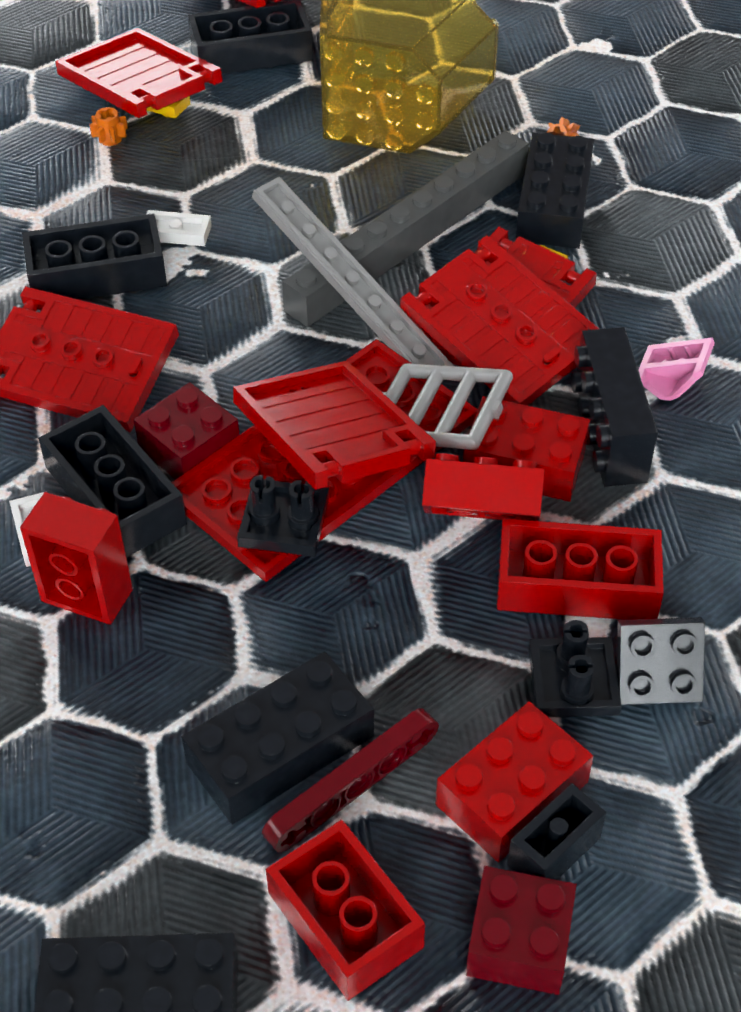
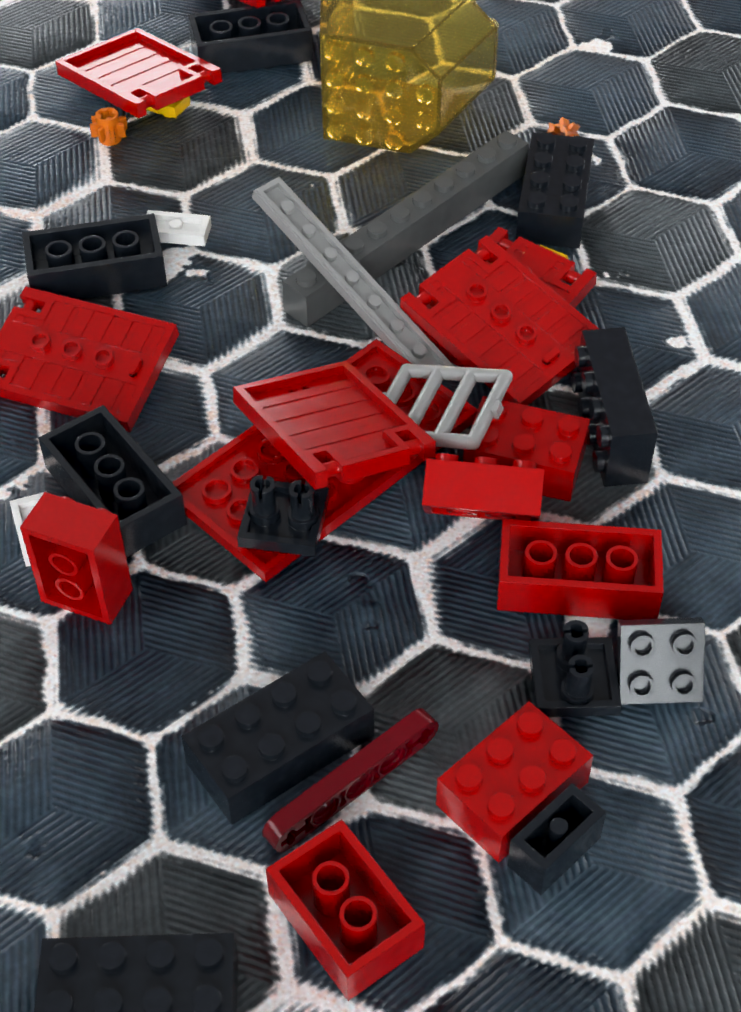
(184, 430): dark red brick -> none
(521, 930): dark red brick -> none
(674, 366): bright pink slope -> none

